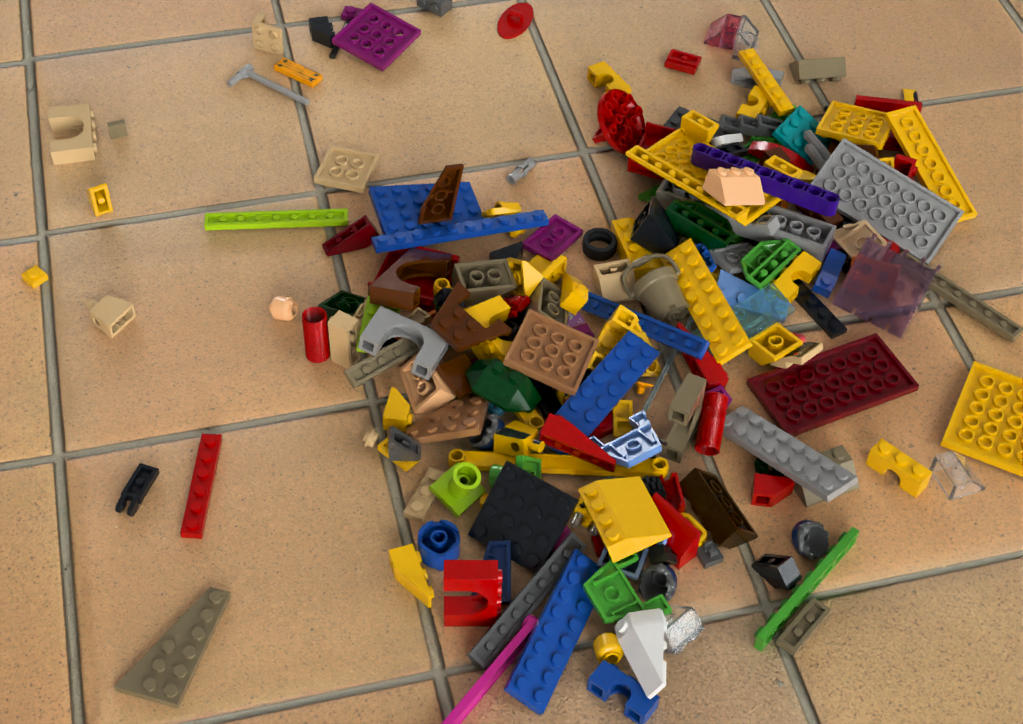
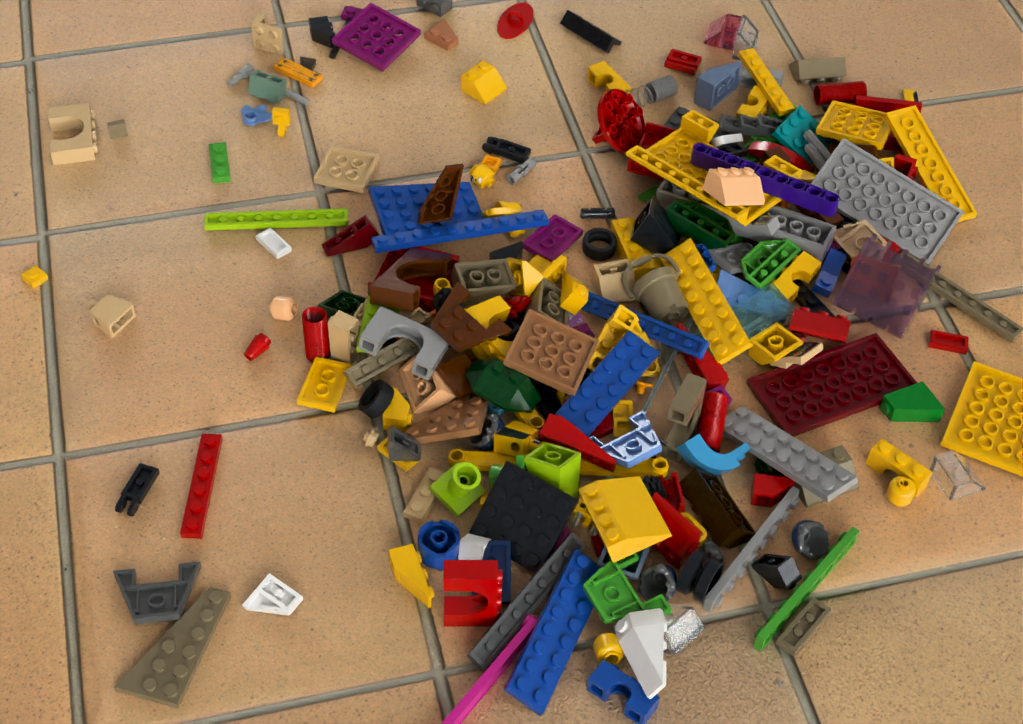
(99, 199): yellow slope -> none
(157, 600): none -> dark grey wing
(219, 162): none -> bright green plate
(255, 115): none -> medium blue plate
(257, 346): none -> red cone
(267, 86): none -> sand green brick
(273, 243): none -> white tile
(273, 597): none -> white wing
(282, 118): none -> yellow plate
(309, 63): none -> clear smoke tile
(324, 385): none -> yellow plate
(376, 398): none -> black tyre
(442, 35): none -> nougat wing
(472, 547): none -> white panel
(482, 82): none -> yellow slope
(482, 176): none -> yellow head
(492, 162): none -> light orange plate
(506, 149): none -> black hinge
(556, 466): none -> lime slope
(589, 31): none -> black fence
(597, 213): none -> black axle
(657, 90): none -> light grey piece
(662, 554): pearl dark grey piece -> none
(699, 575): none -> black wheel
(700, 456): none -> dark azure arch
(717, 84): none -> sand blue slope
(749, 553): none -> light grey plate
(820, 325): none -> red slope
(826, 93): none -> red piece
(901, 491): none -> yellow head
(912, 404): none -> green slope
(948, 342): none -> red tile

